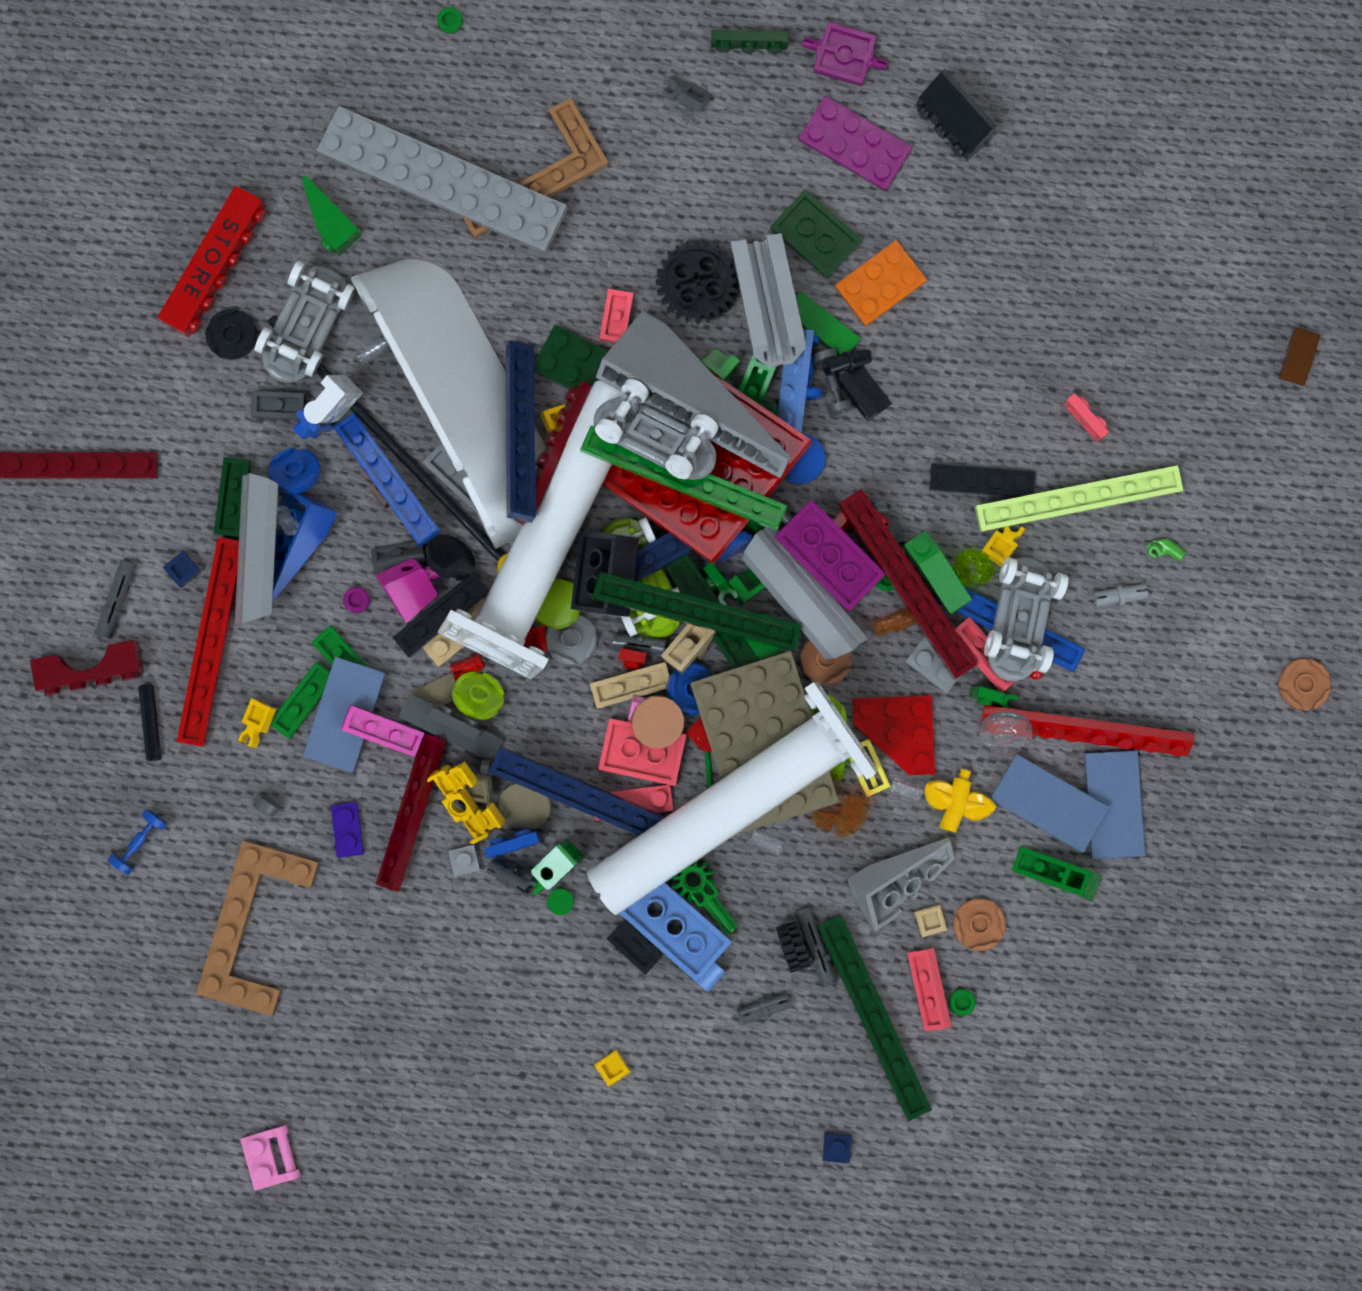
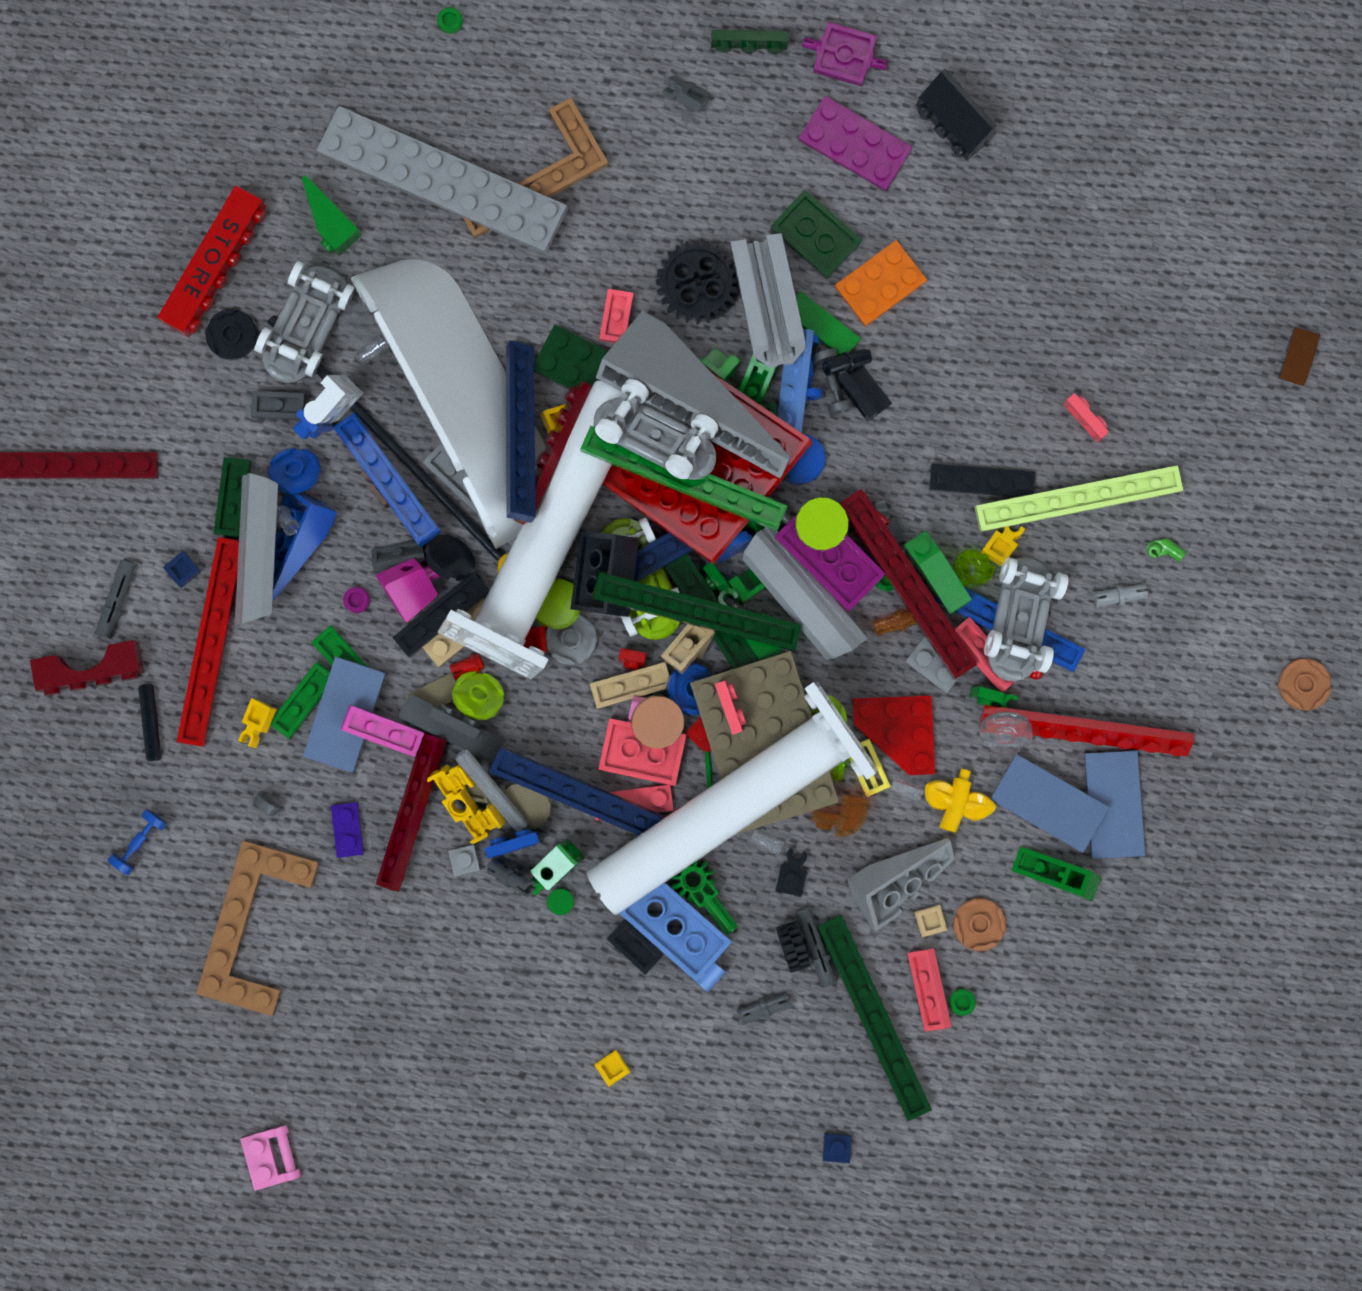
(491, 790): none -> light grey axle
(639, 643): dark grey pin -> none
(727, 696): none -> coral plate
(791, 878): none -> black plate
(821, 523): none -> lime tile
(822, 670): nougat tile -> none

